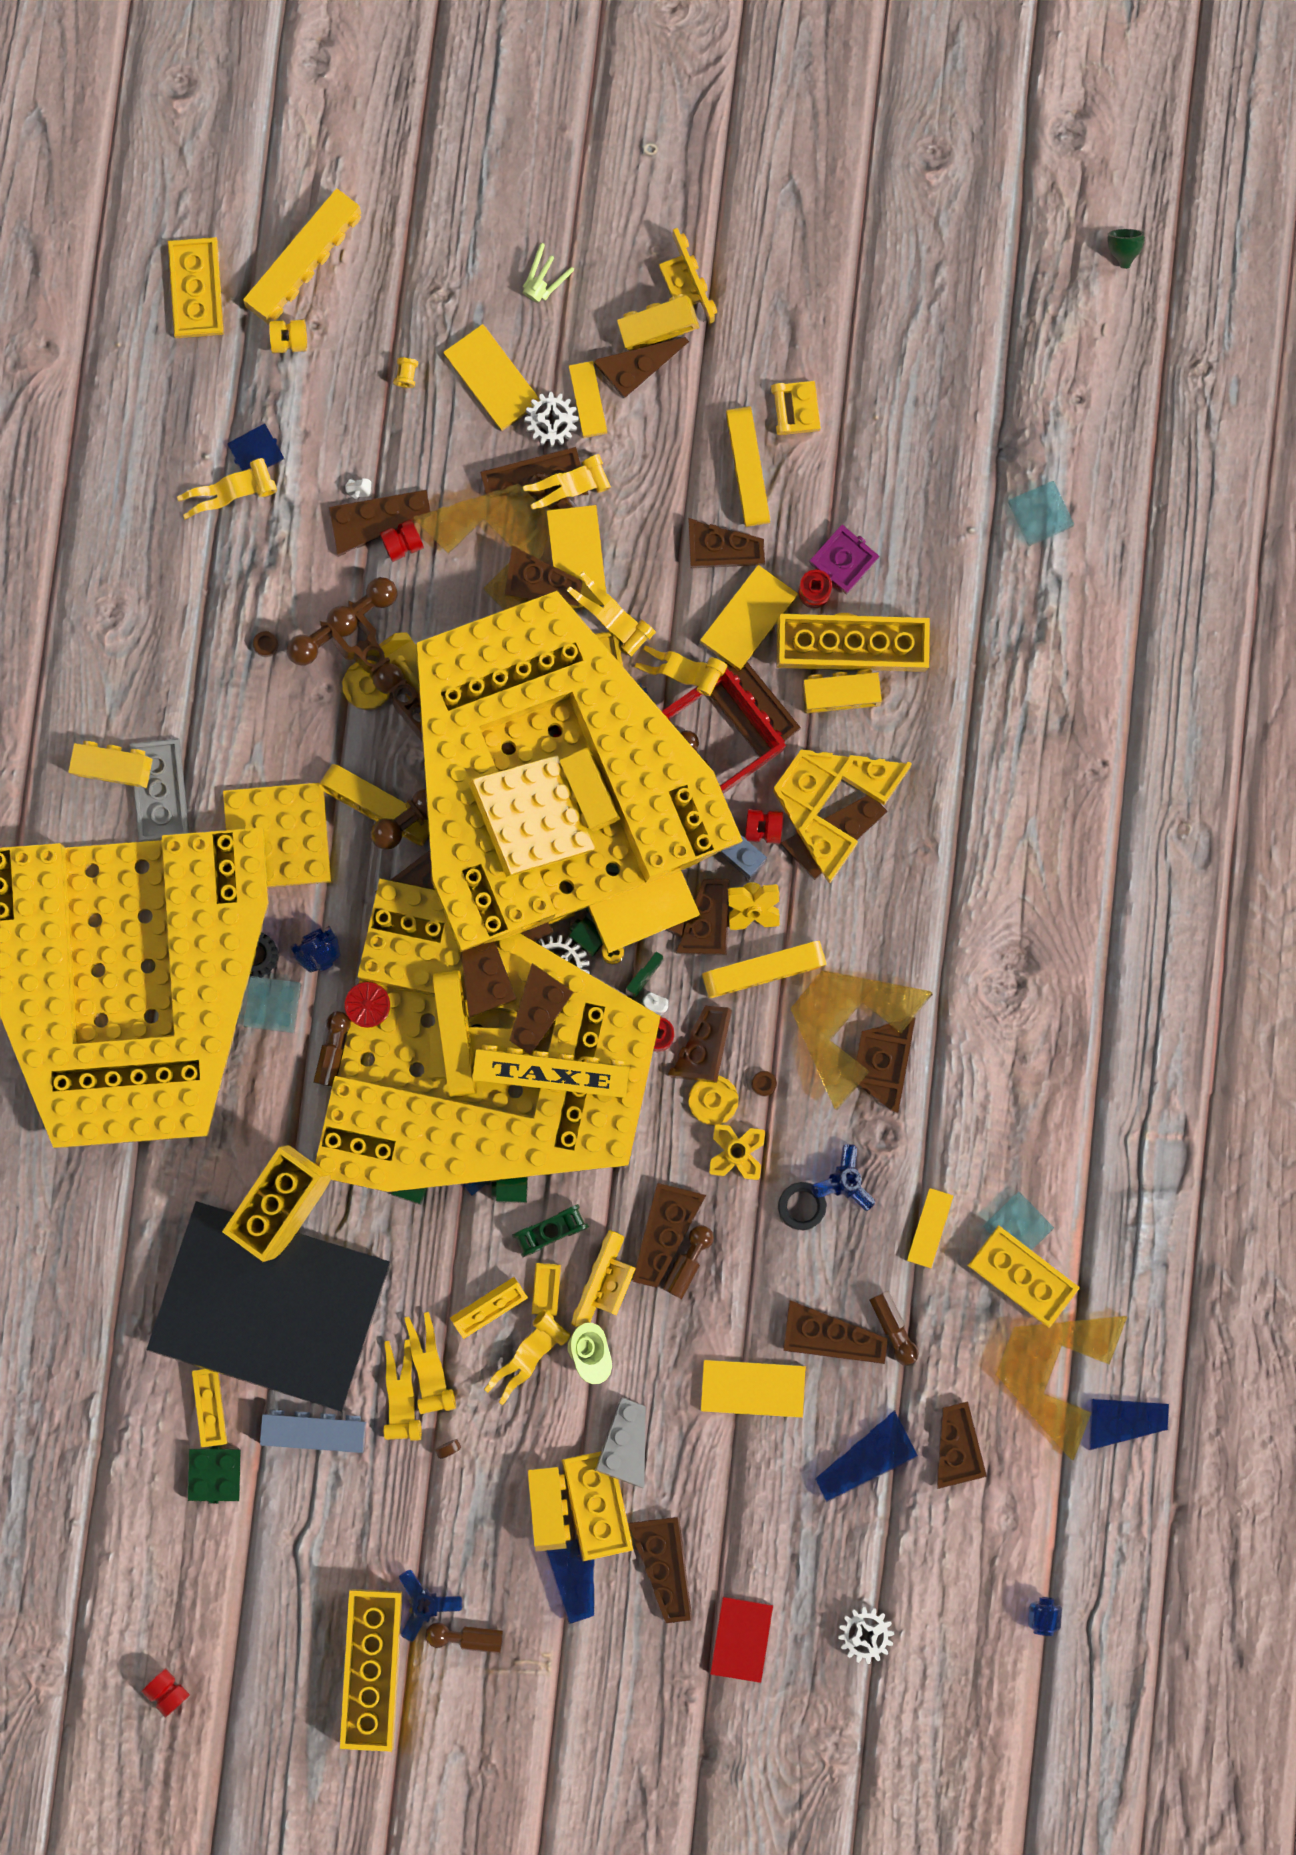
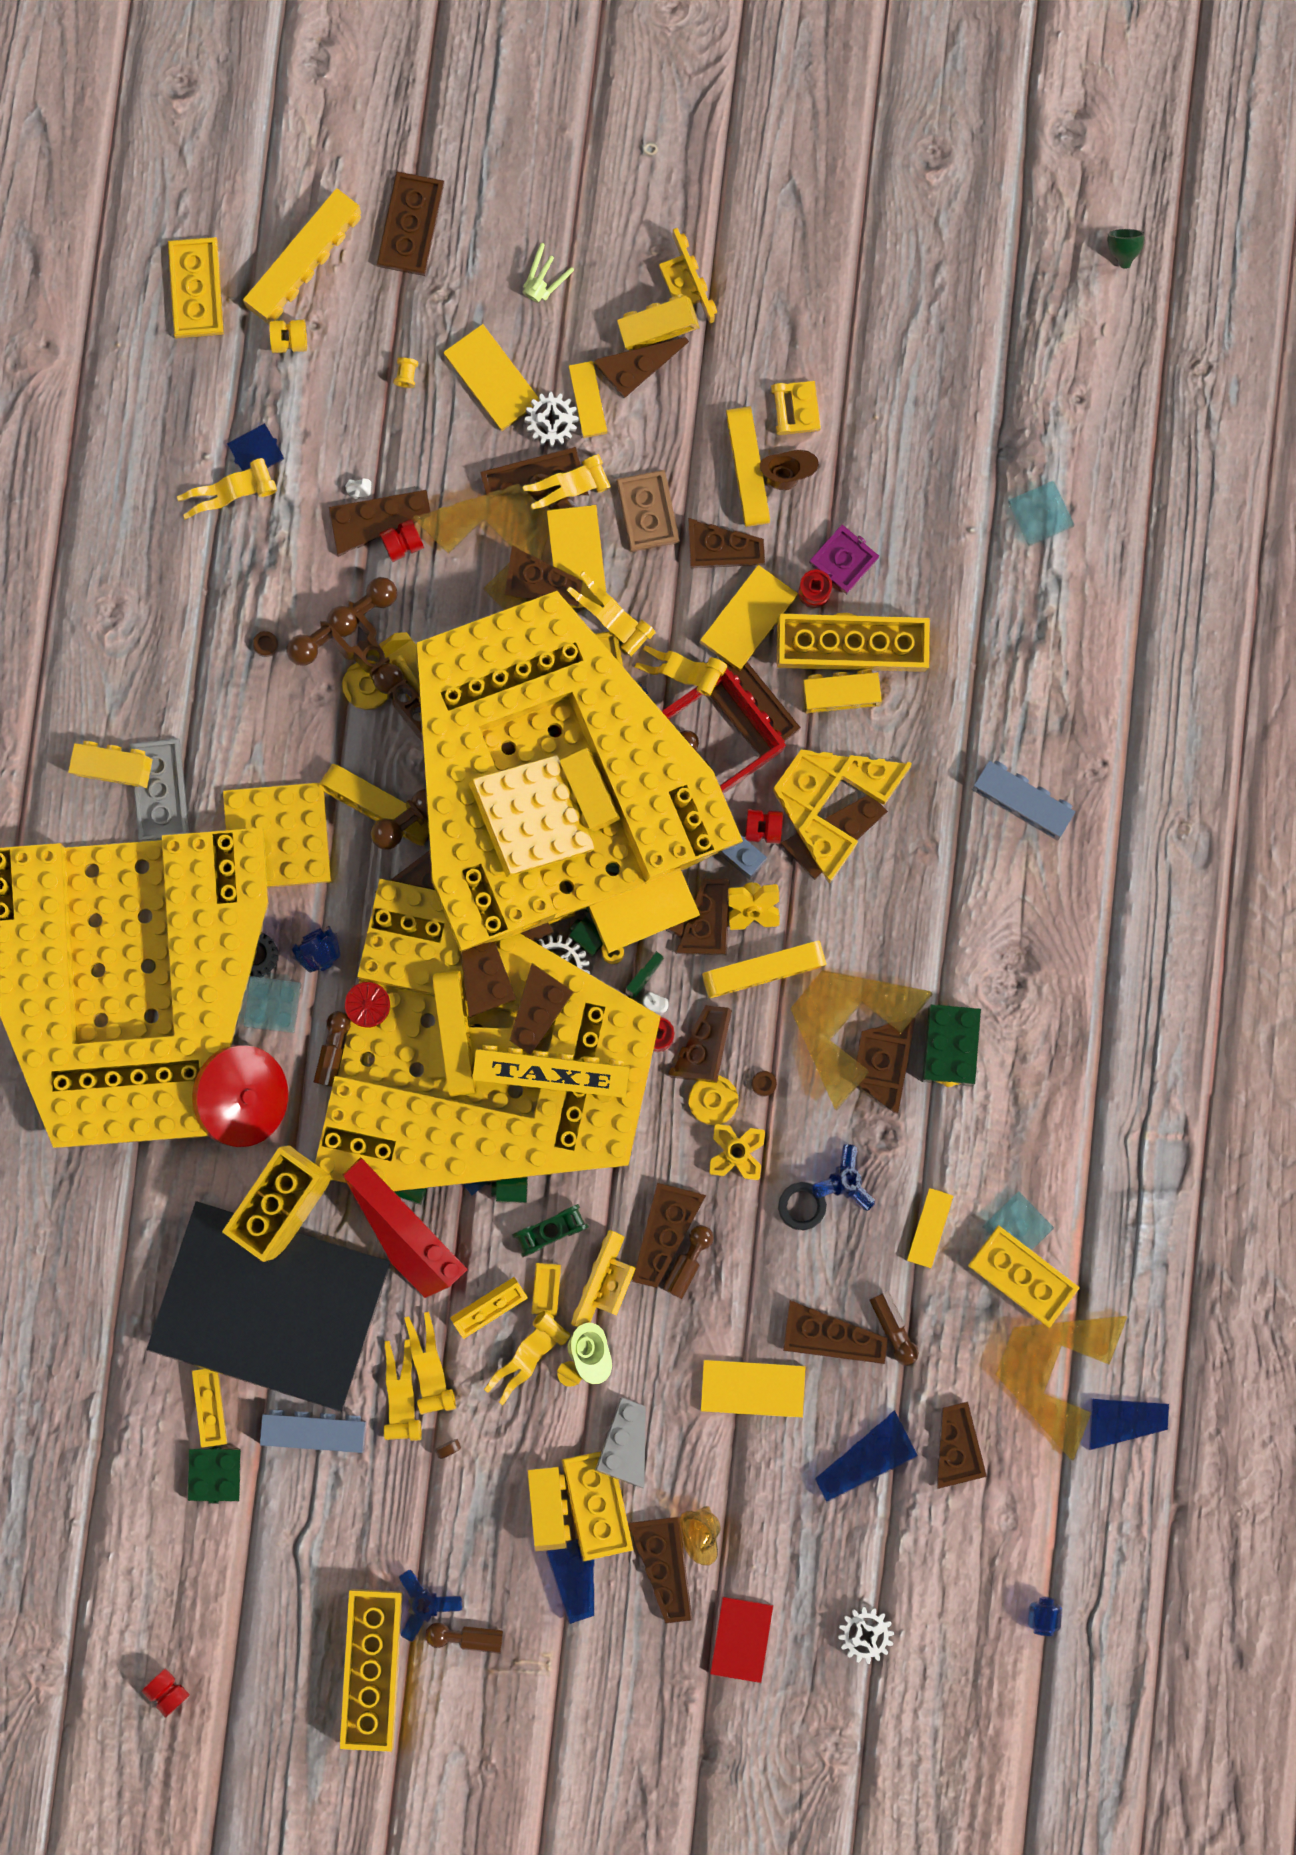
(240, 1096): none -> red dish
(403, 1235): none -> red wedge
(410, 223): none -> reddish brown tile
(568, 1374): none -> yellow plate
(647, 510): none -> medium nougat tile
(699, 1534): none -> clear yellow piece
(786, 468): none -> reddish brown piece
(951, 1045): none -> dark green piece
(1024, 800): none -> sand blue brick

